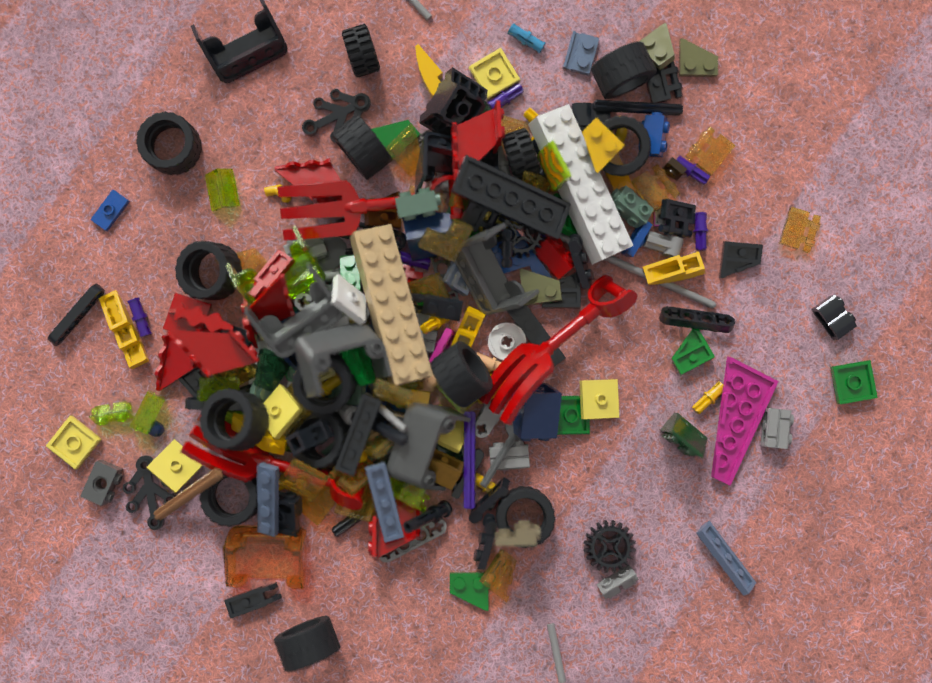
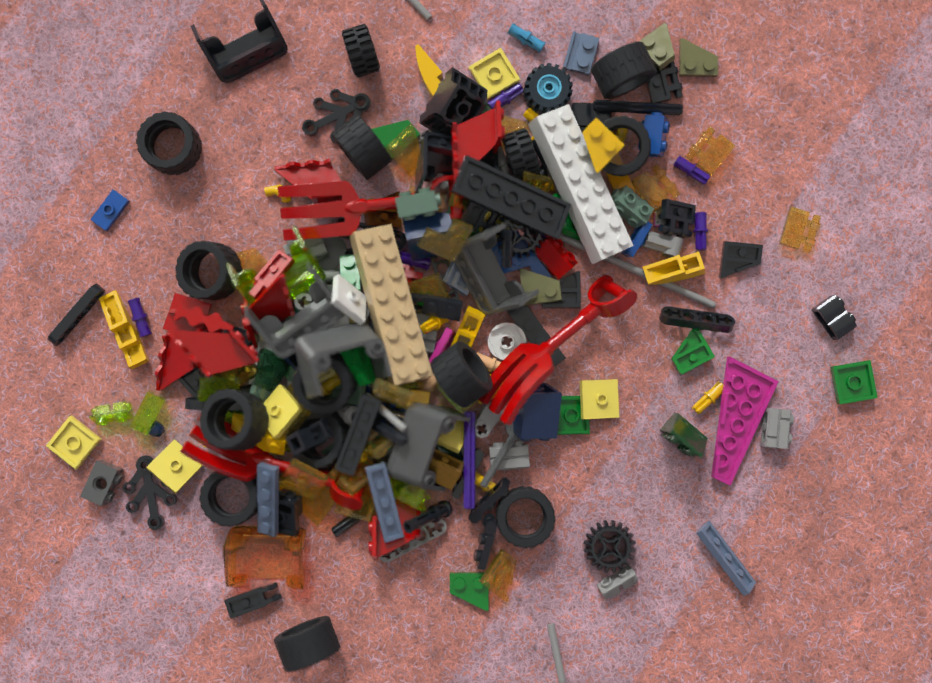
(188, 494): medium nougat axle -> none
(222, 189): clear neon green panel -> none
(524, 535): dark tan plate -> none
(547, 88): none -> black wheel
(553, 166): slope -> none
(580, 261): black hinge -> none
(674, 169): dark brown plate -> none

